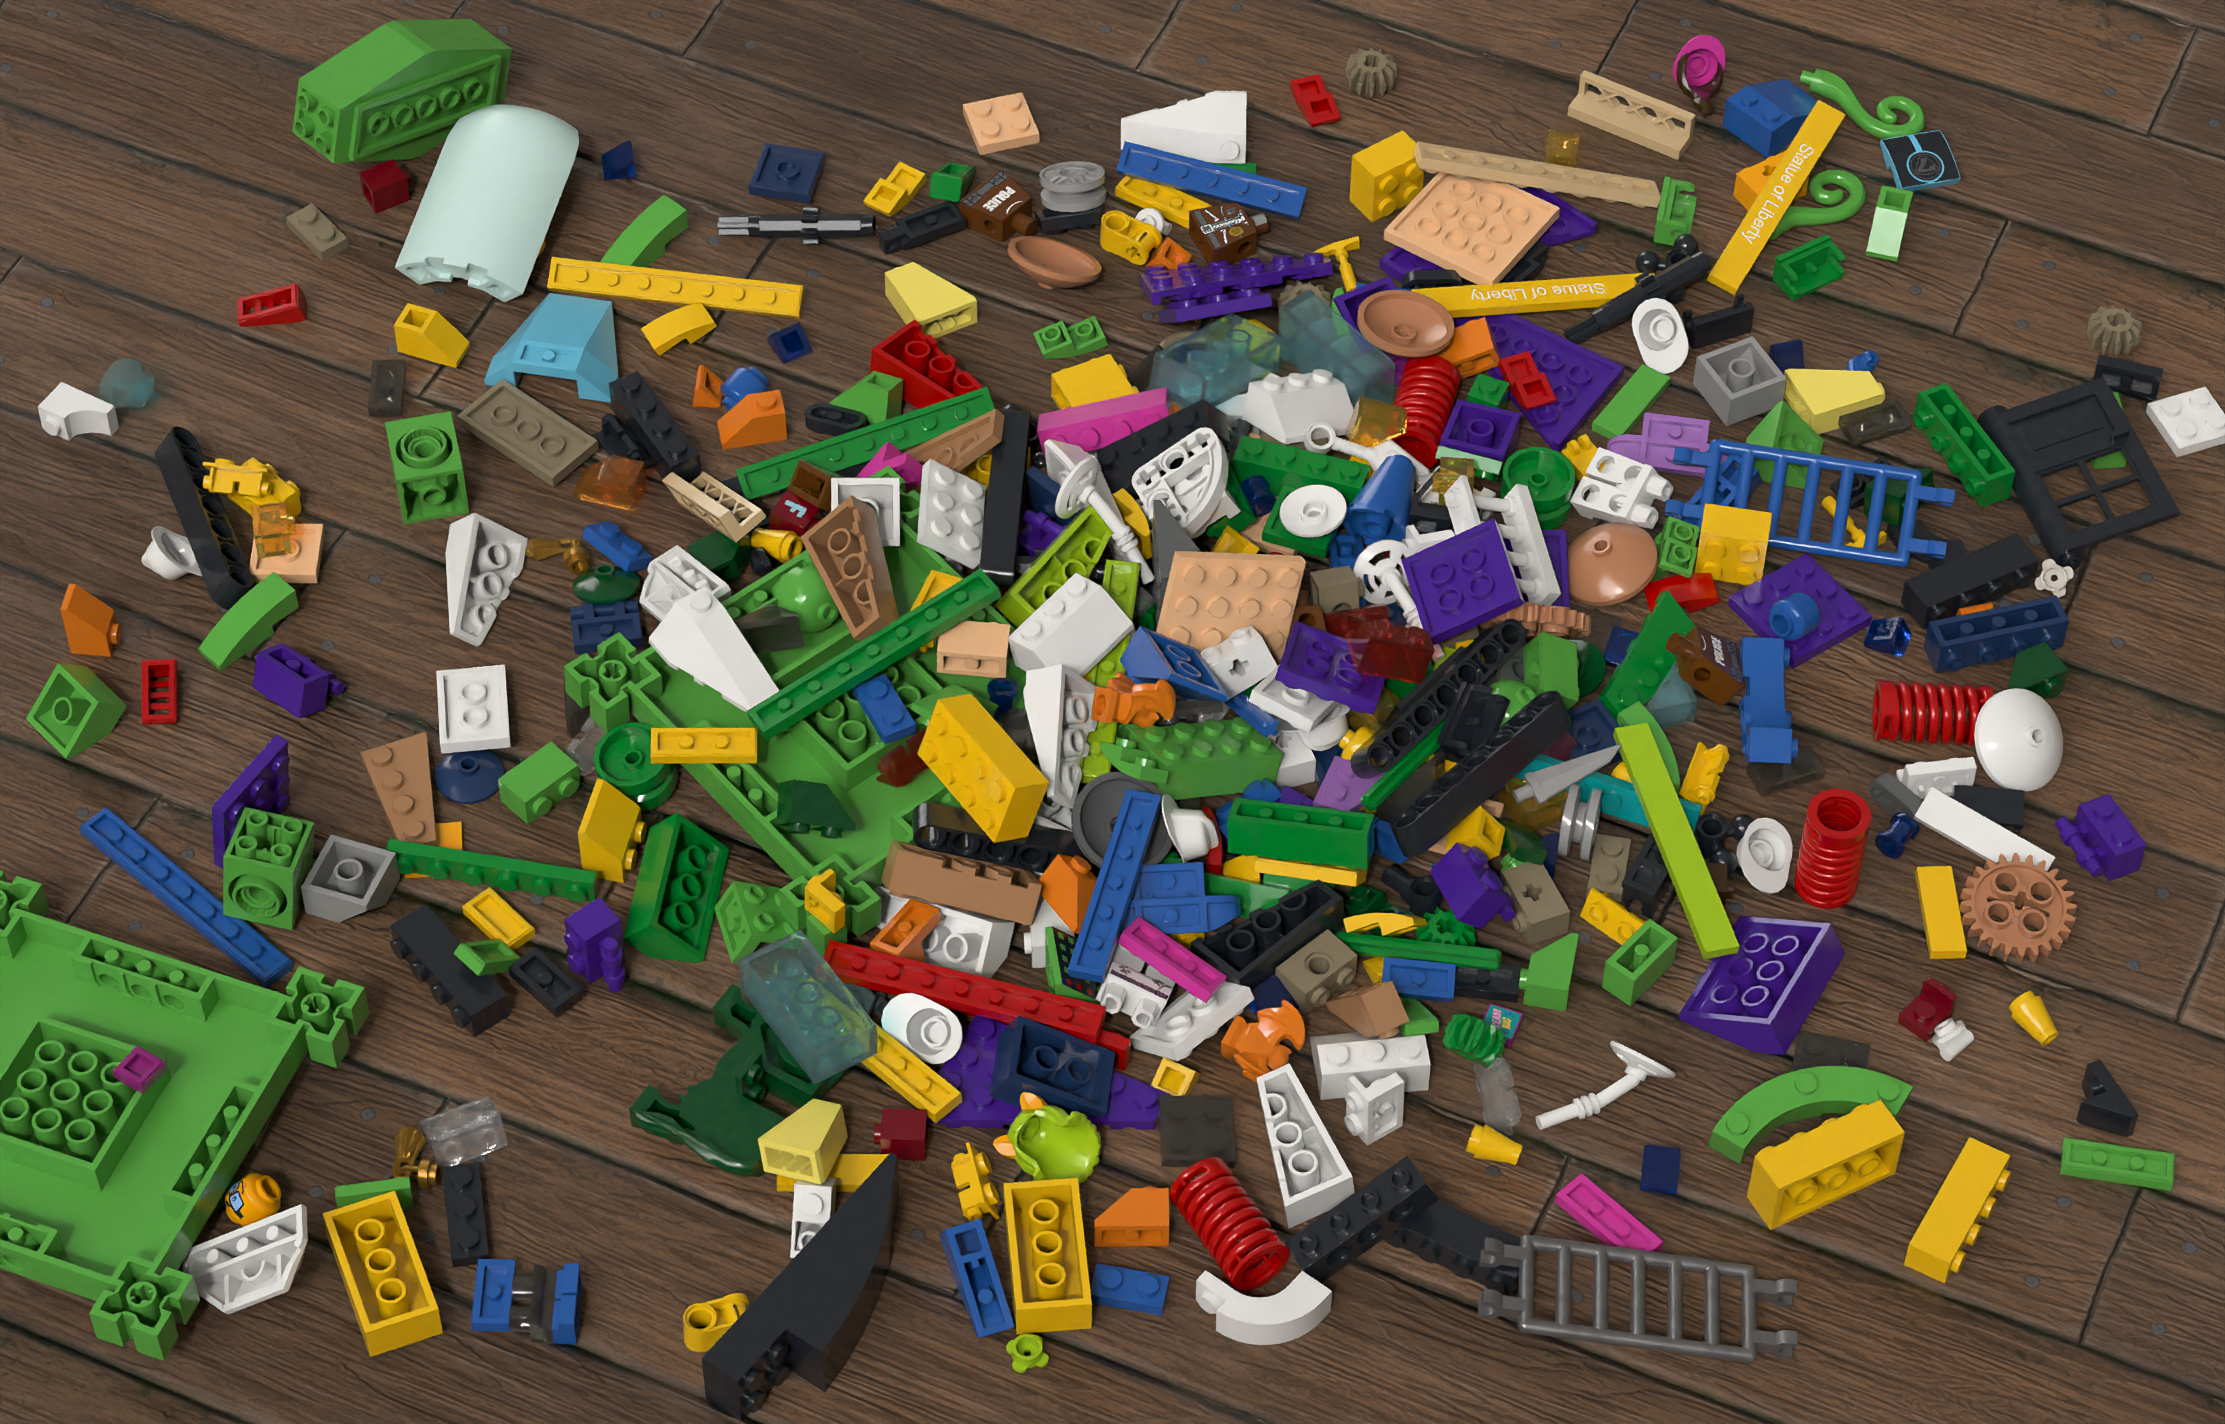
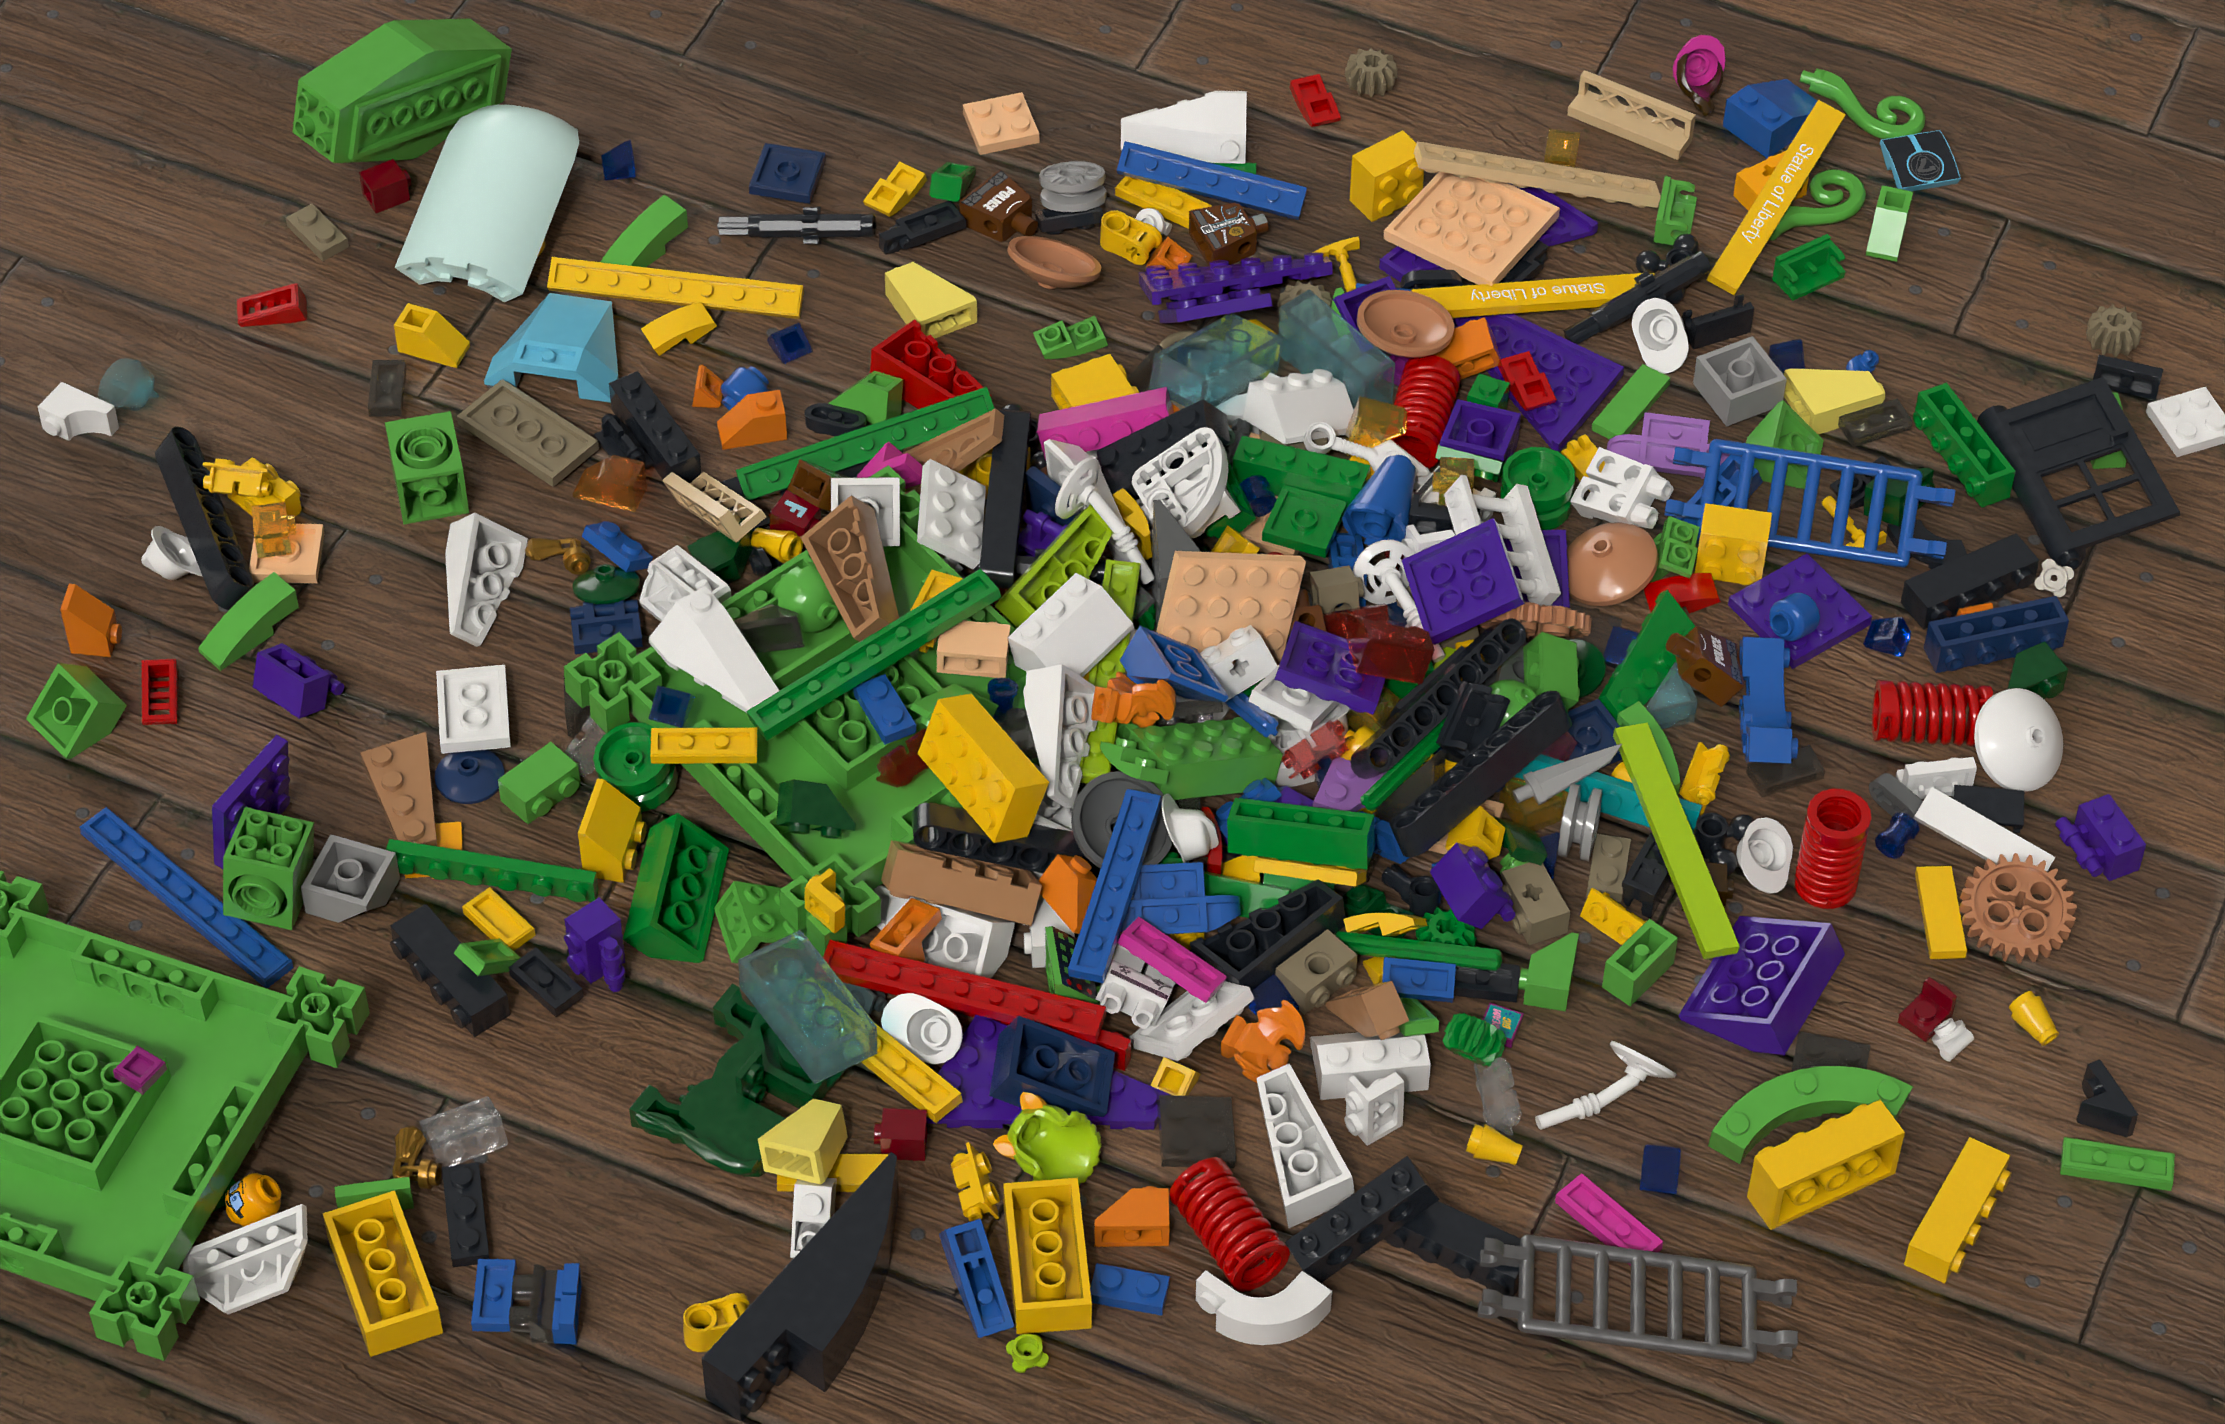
(671, 706): none -> clear blue slope
(1313, 511): white dish -> none
(1329, 743): none -> clear red hinge

